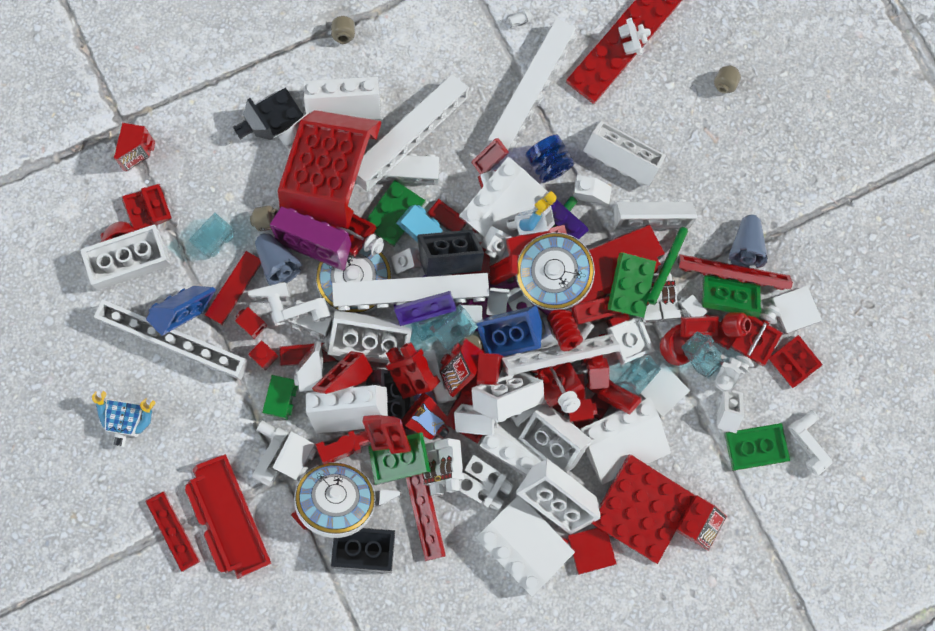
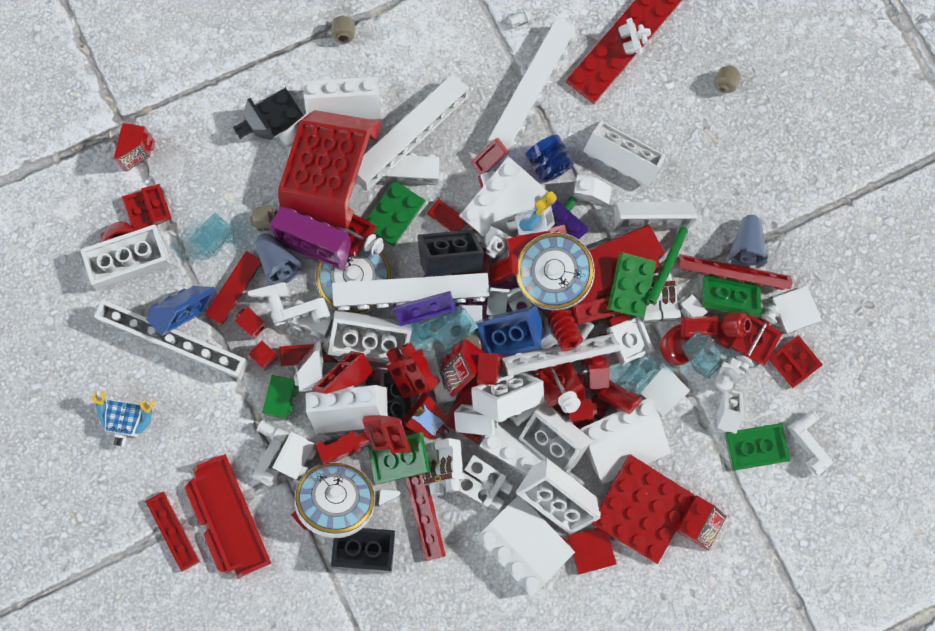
(405, 260): white bracket -> none
(416, 222): medium azure brick -> none

